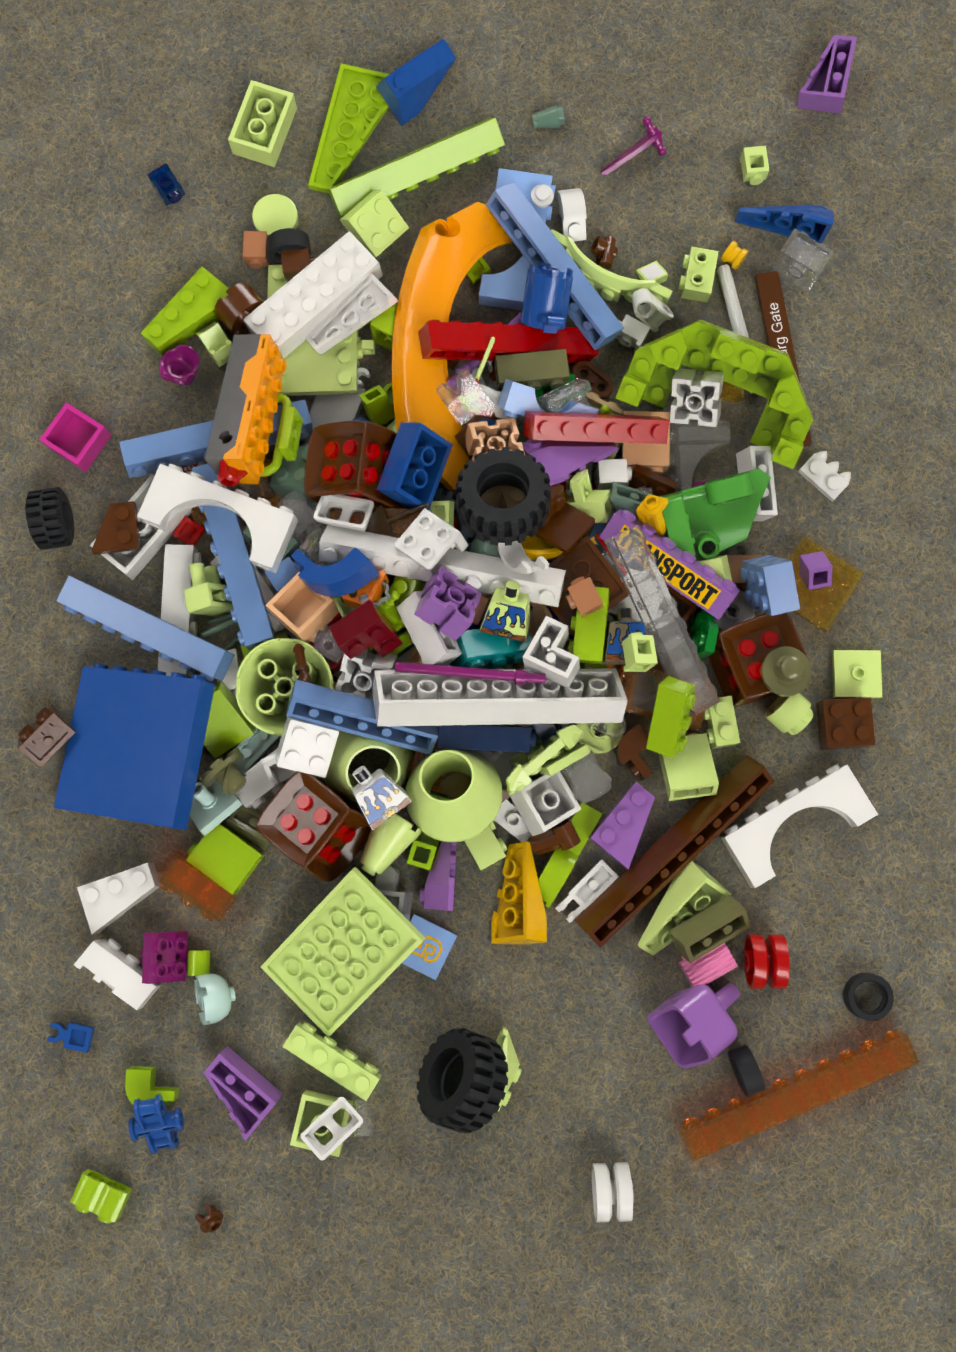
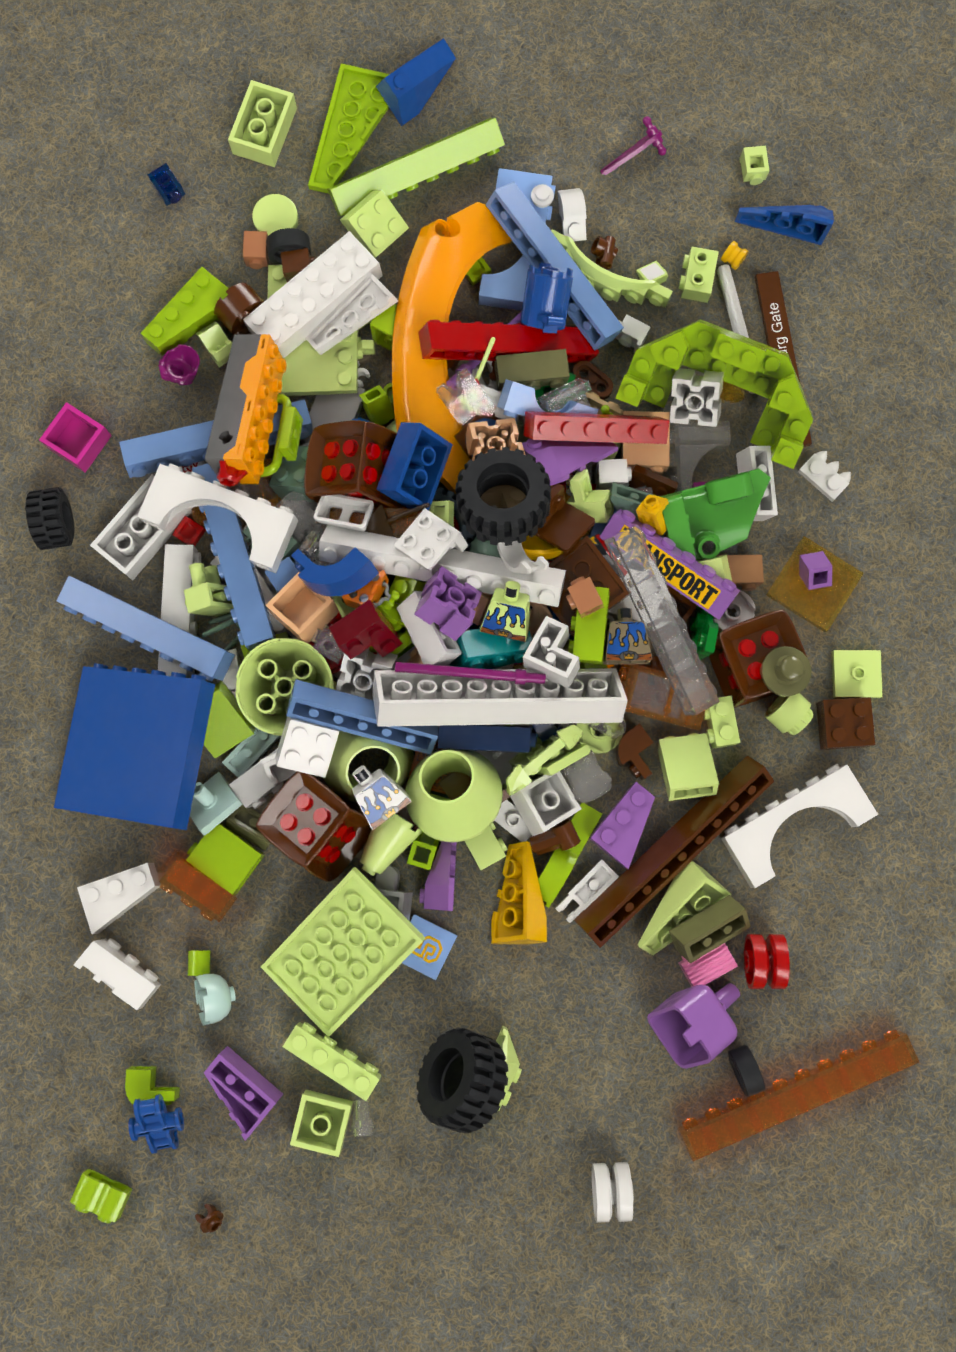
(44, 736): bracket -> none
(75, 1037): blue plate -> none
(119, 530): reddish brown wing -> none
(160, 955): magenta plate -> none
(226, 773): olive plate -> none
(301, 663): reddish brown piece -> none
(339, 1133): white piece -> none
(549, 118): sand green cone -> none
(639, 652): yellowish green brick -> none
(653, 312): white piece -> none
(671, 717): lime brick -> none
(770, 585): medium blue piece -> none
(802, 260): clear slope -> none
(829, 80): medium lavender wedge -> none
(887, 996): black tyre -> none

